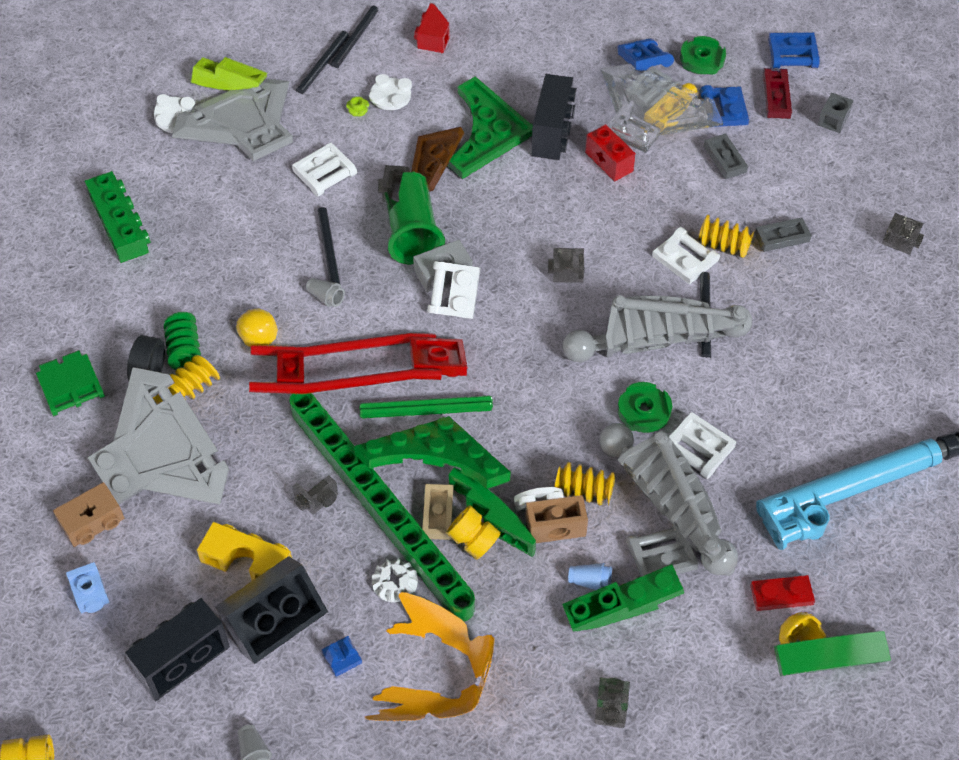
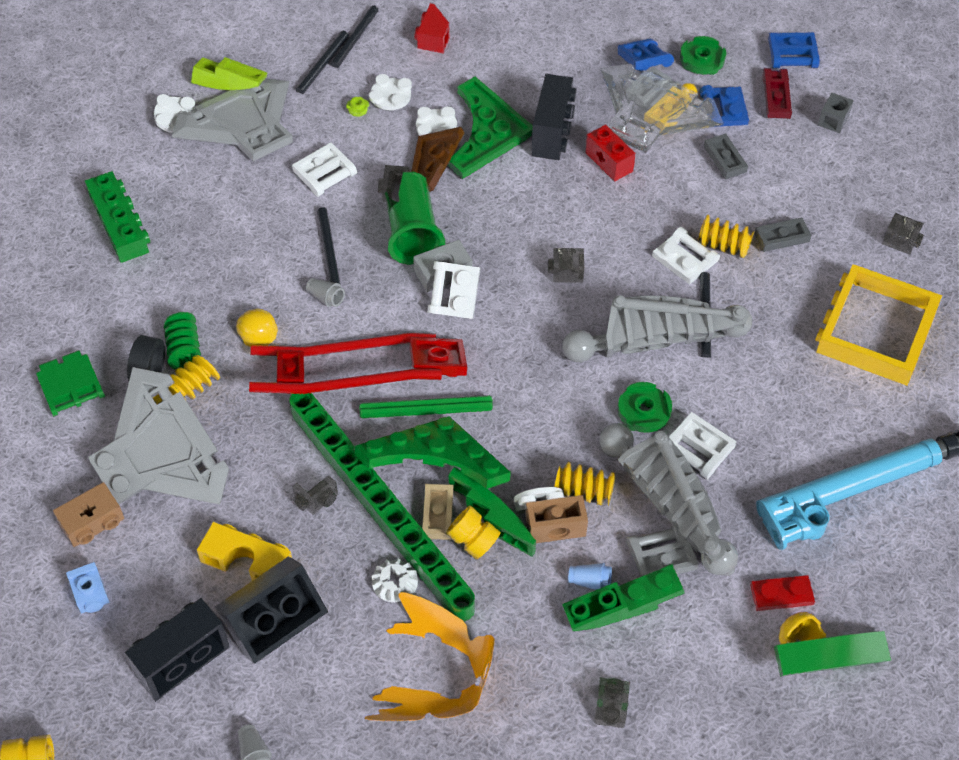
(341, 656): blue tile -> none
(435, 120): none -> white piece
(863, 357): none -> yellow window

